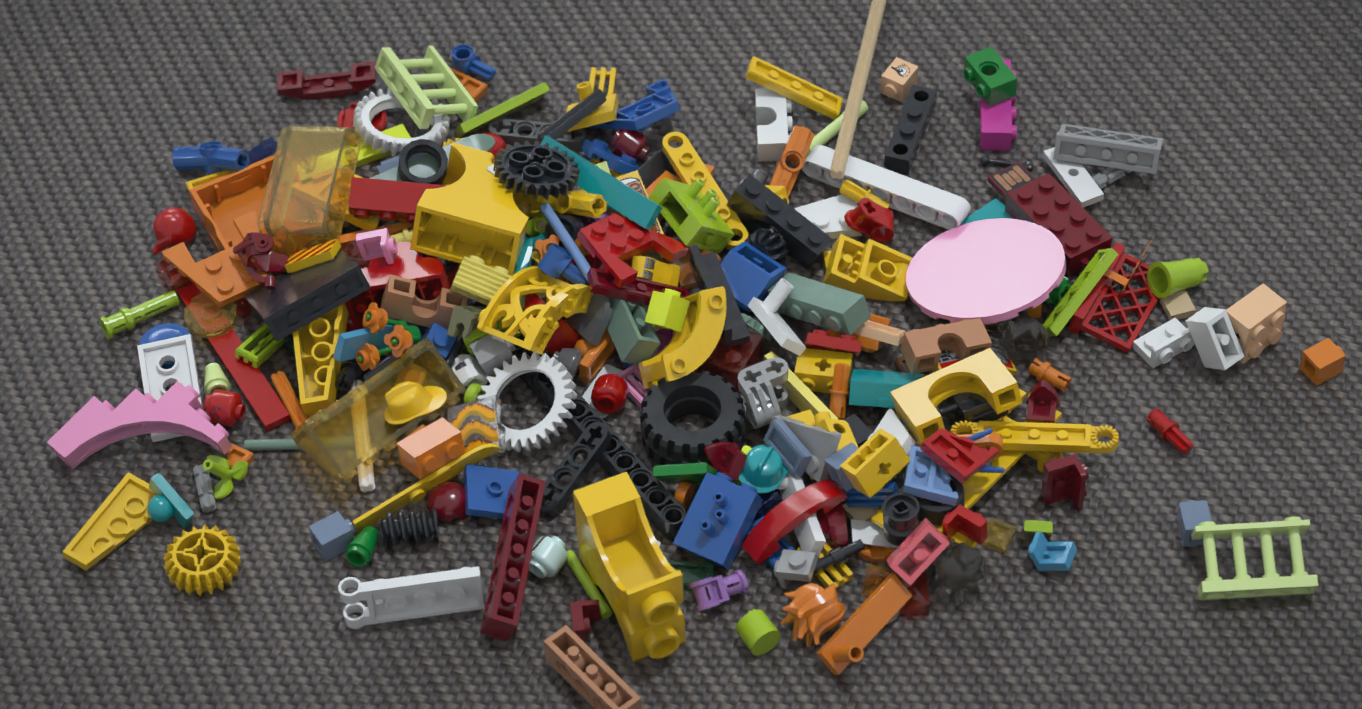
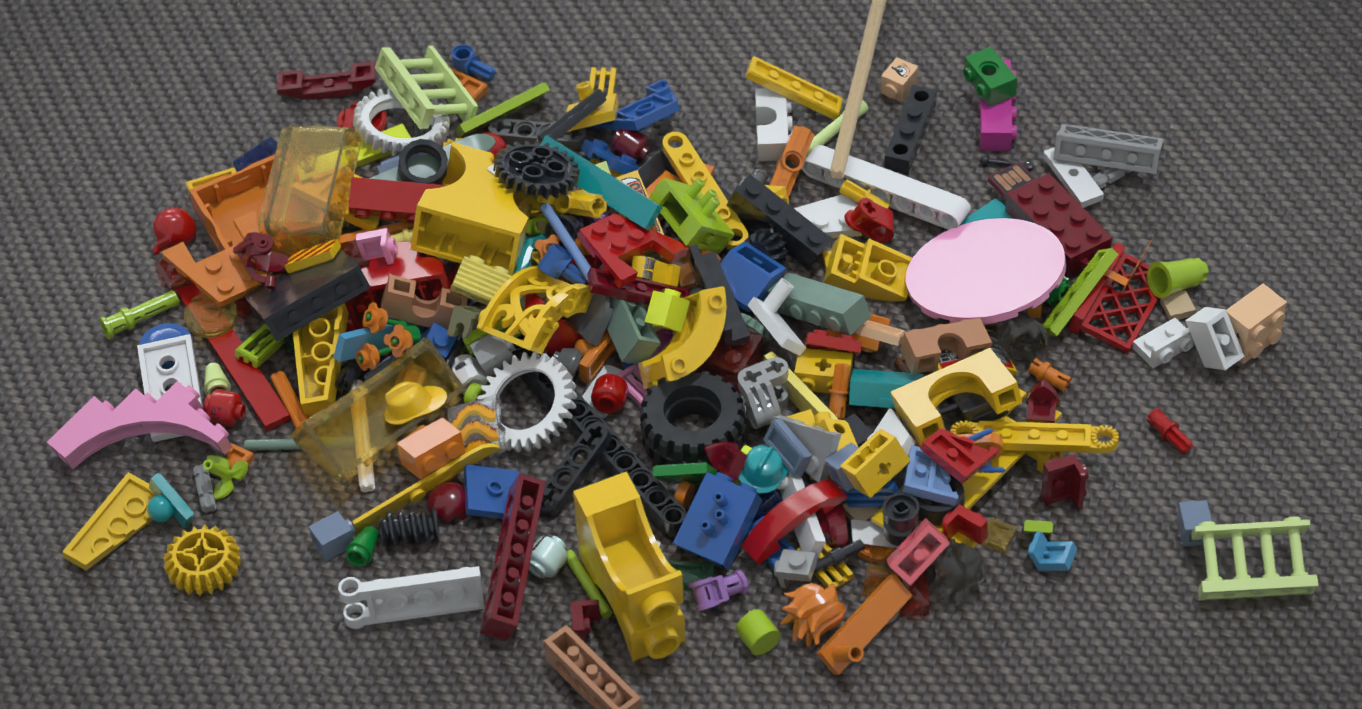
(210, 158): blue piece -> none
(1322, 361): orange brick -> none

